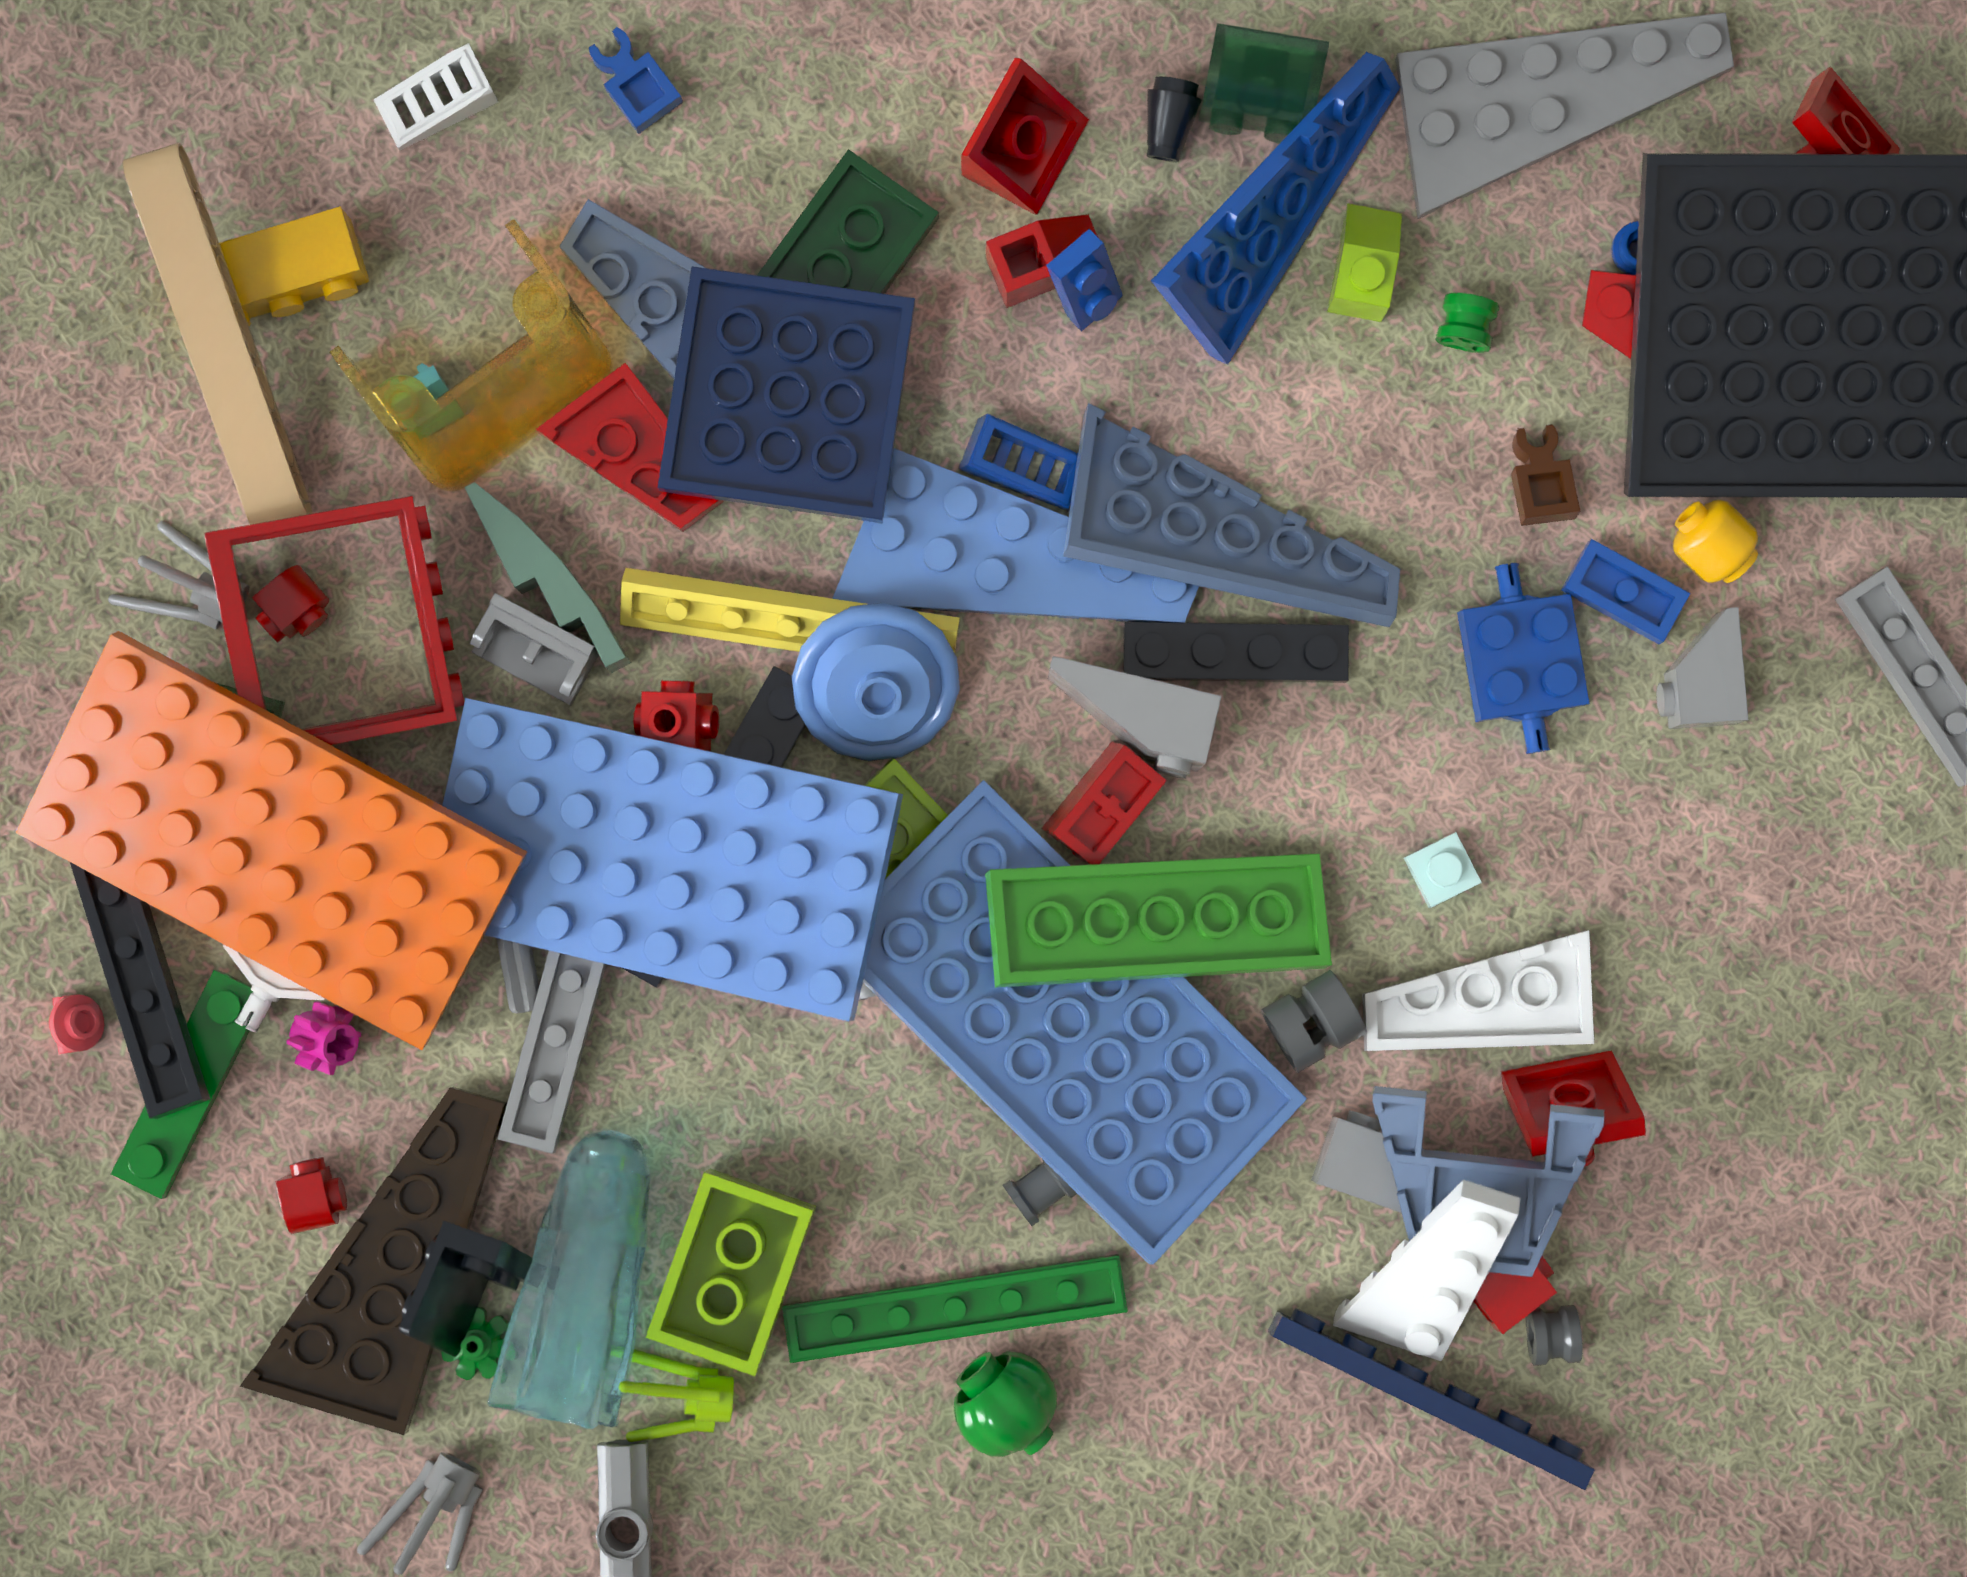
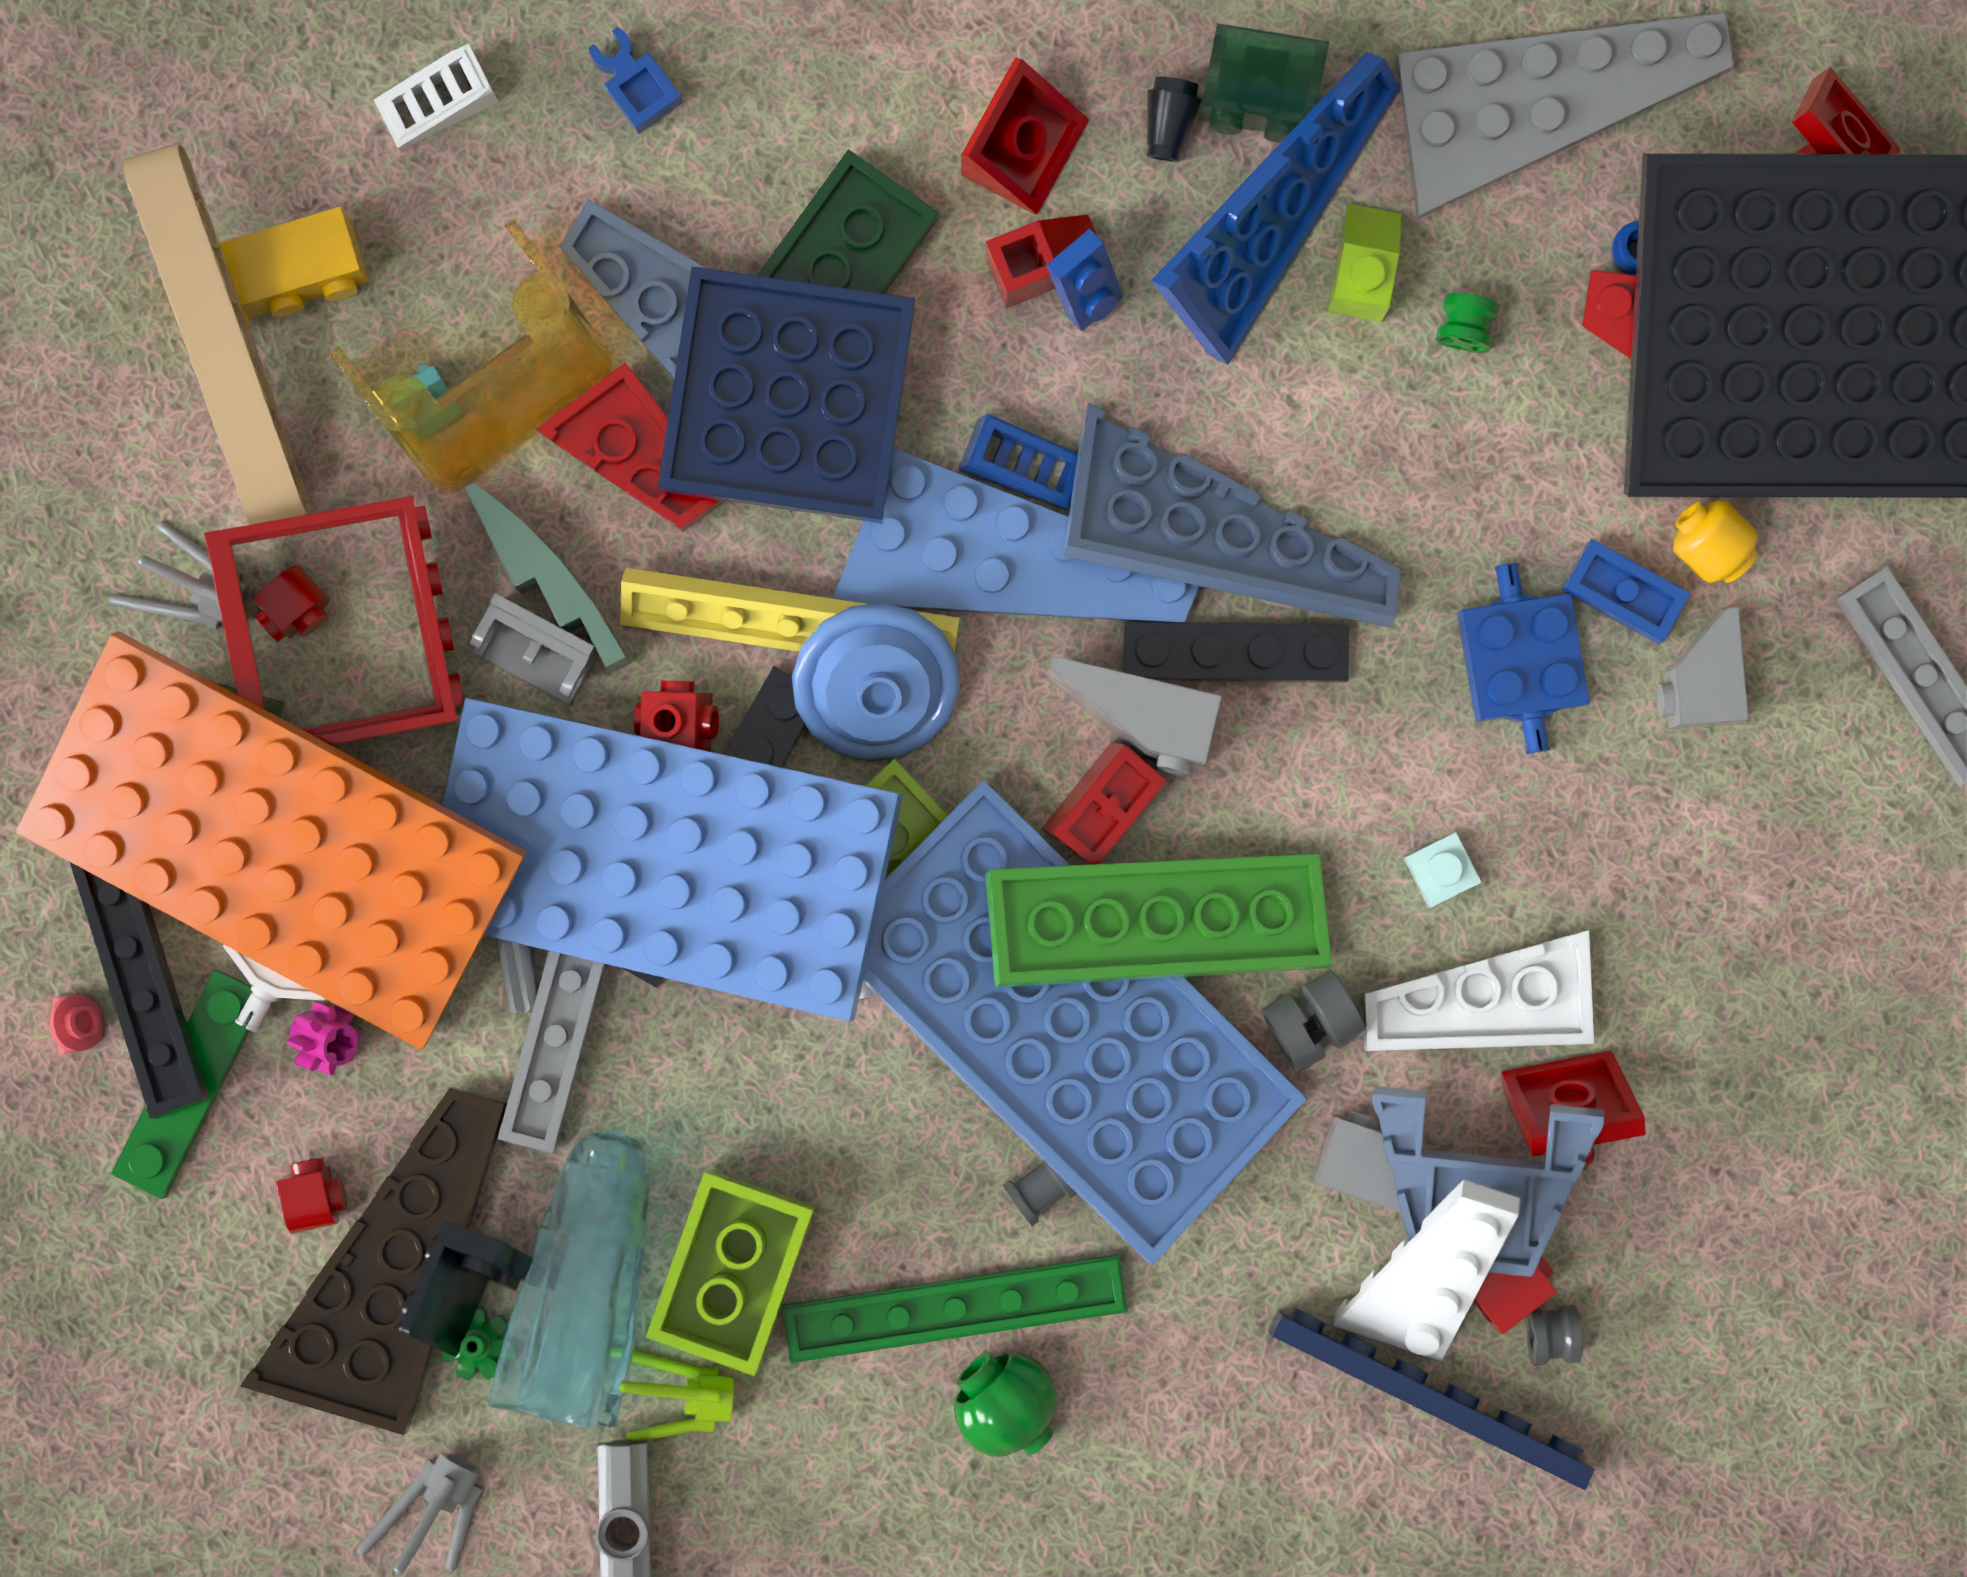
(1543, 486): reddish brown plate -> none

